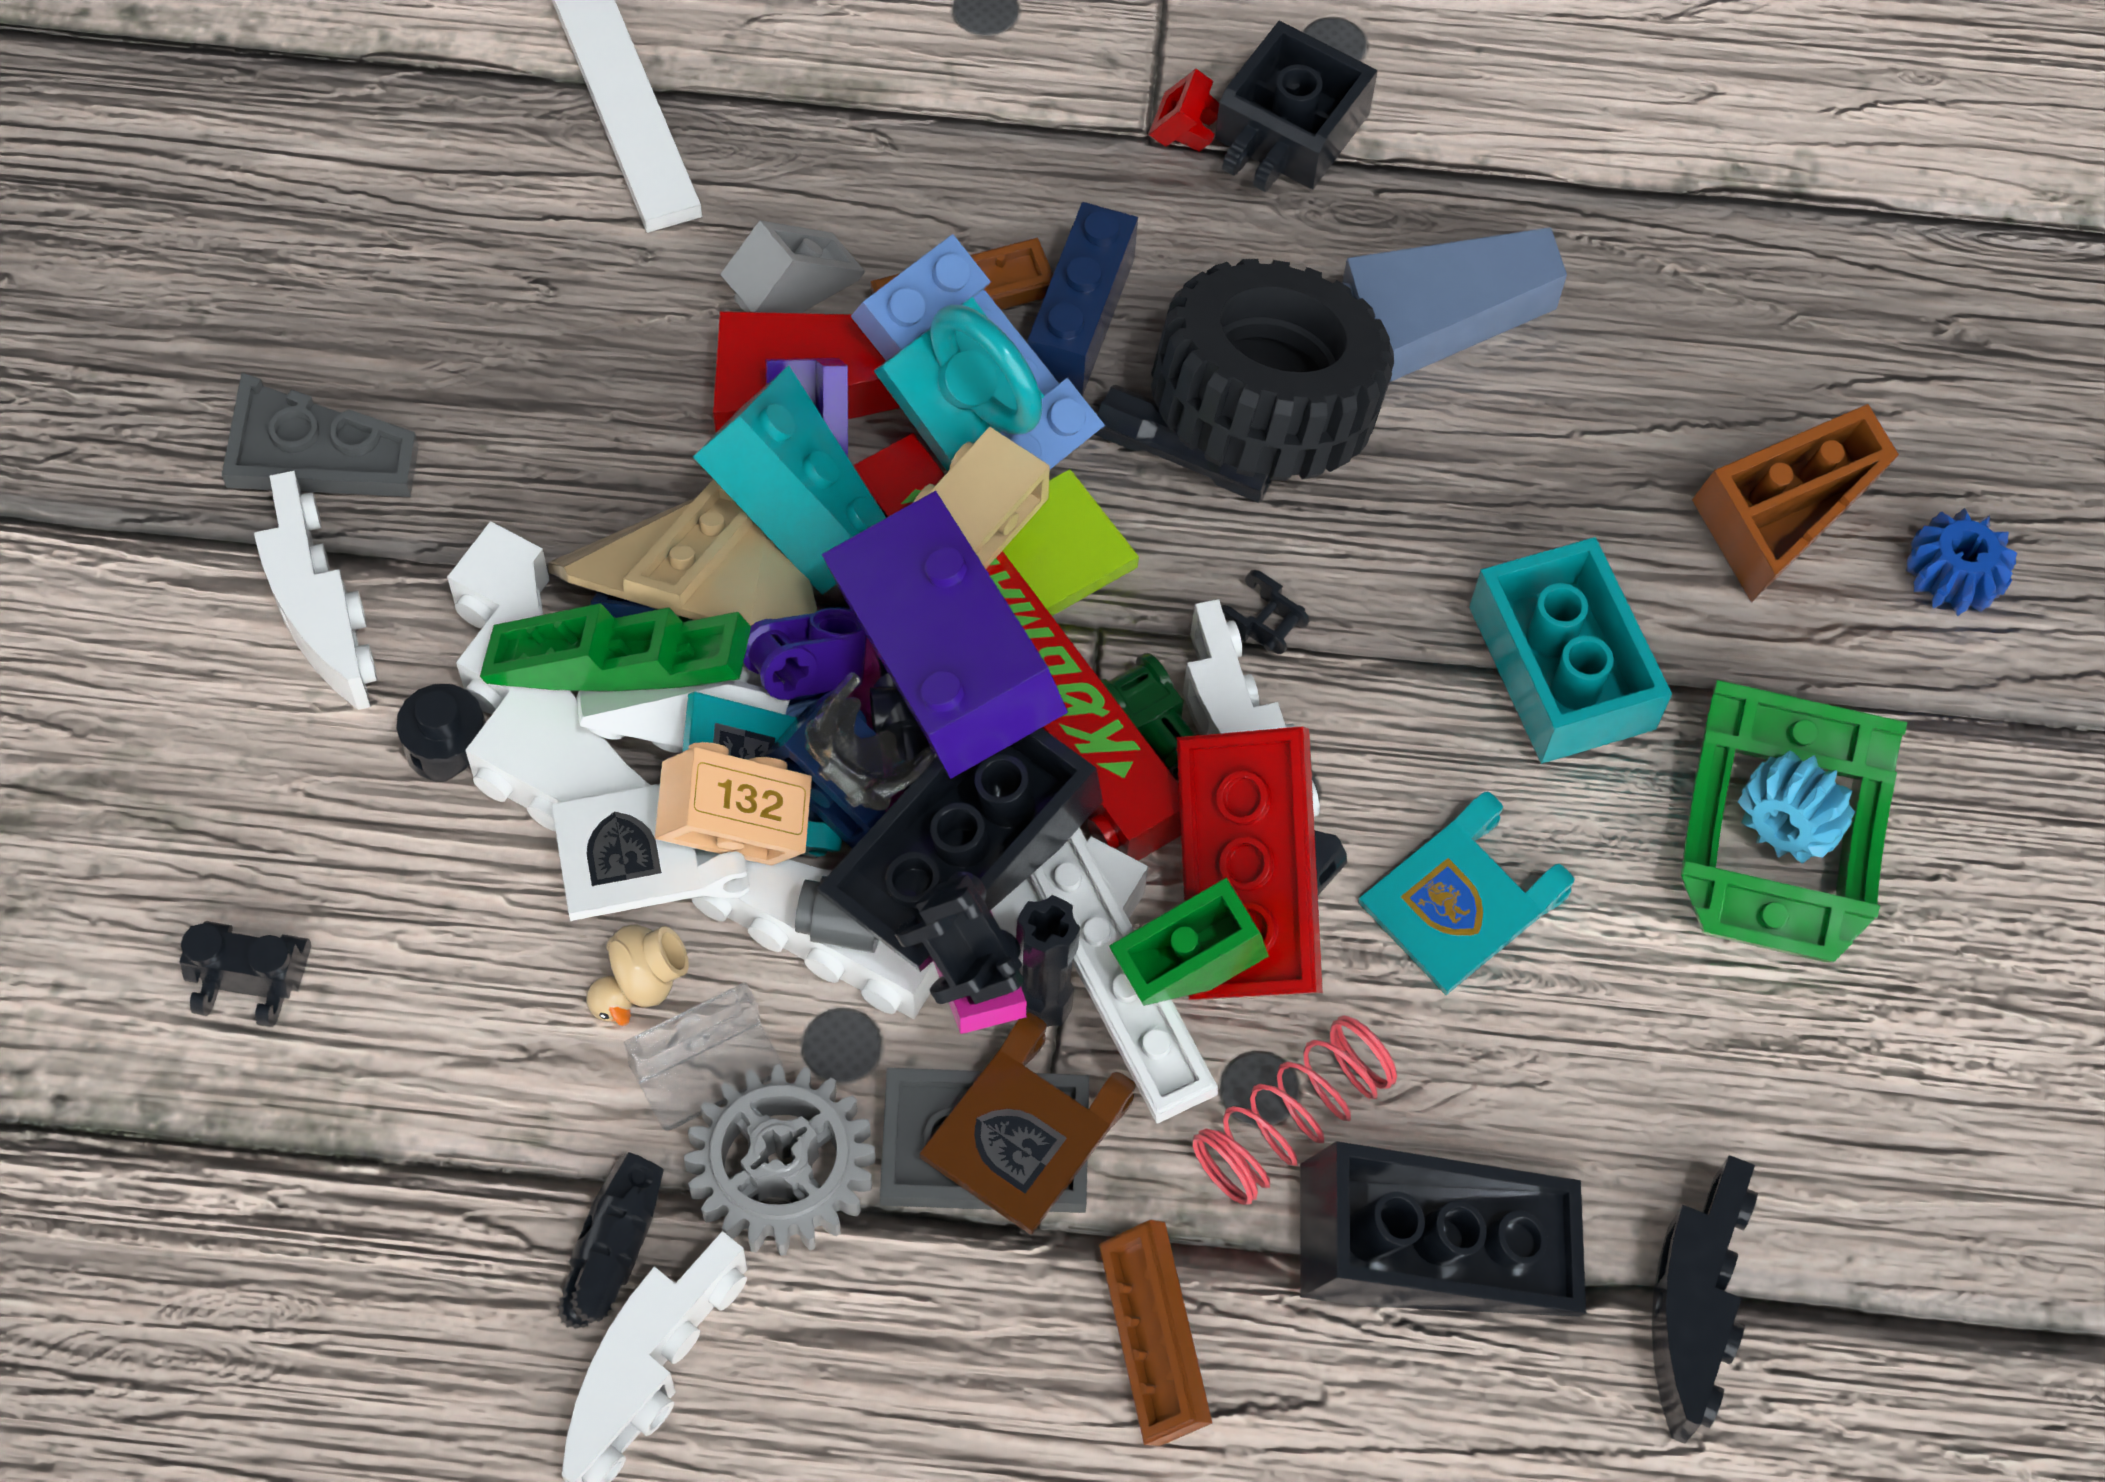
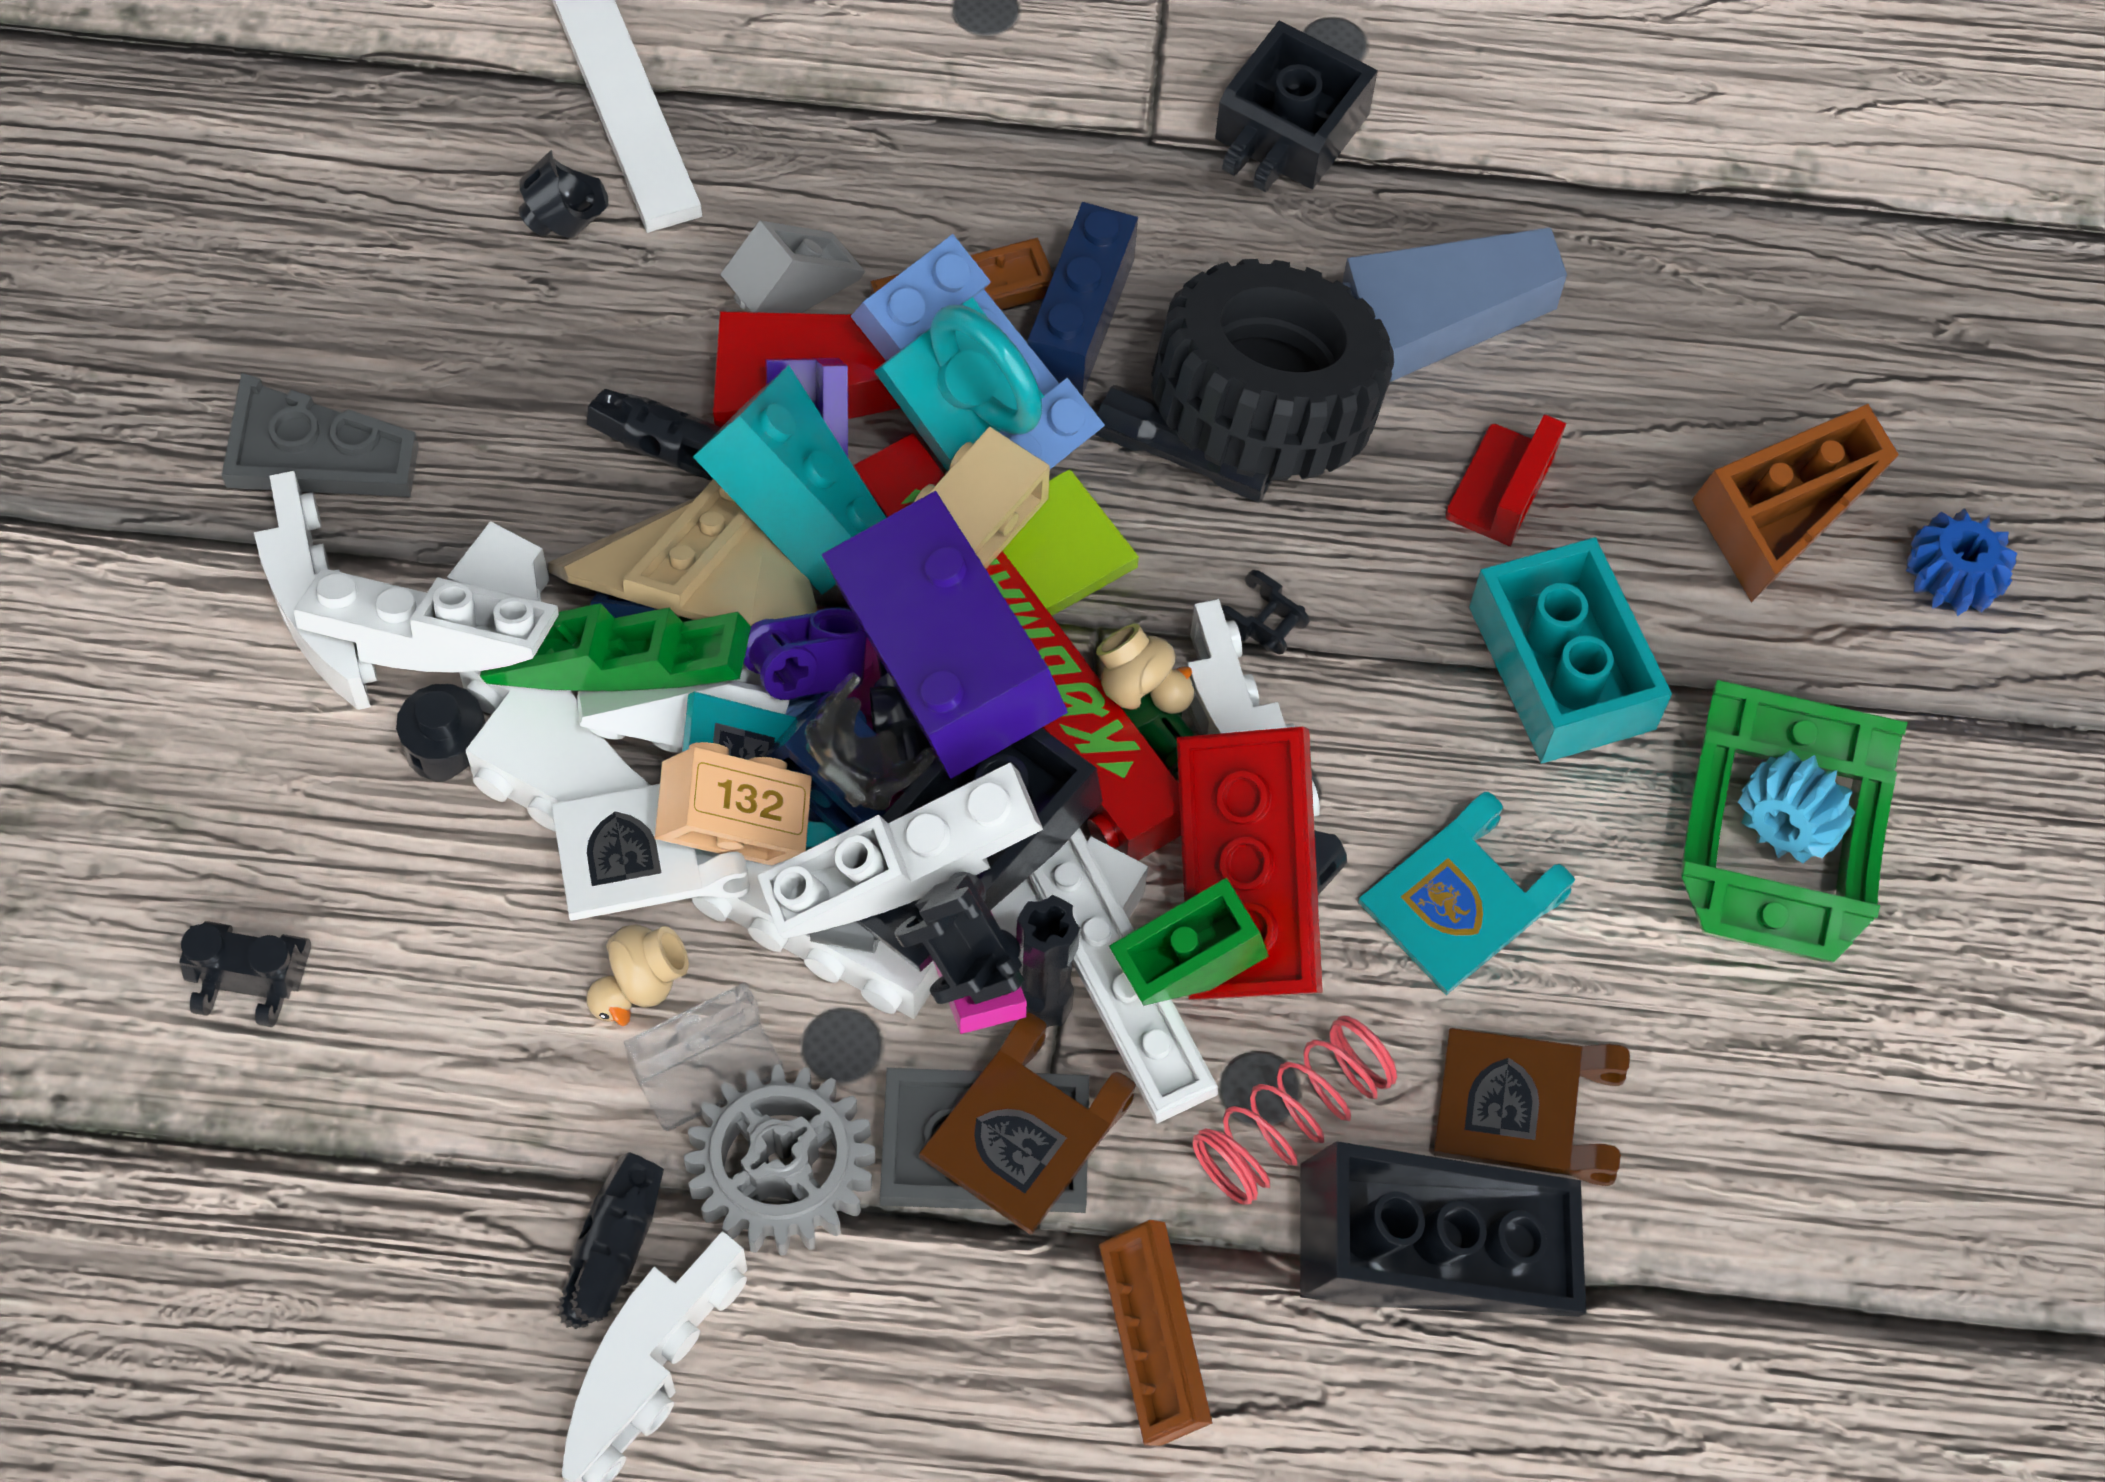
(434, 631): none -> white slope
(560, 198): none -> black piece
(652, 429): none -> black hinge
(899, 861): none -> white slope
(1143, 665): none -> tan animal
(1183, 110): red tile -> none
(1505, 479): none -> red panel
(1517, 1103): none -> reddish brown flag
(1691, 1309): black slope -> none

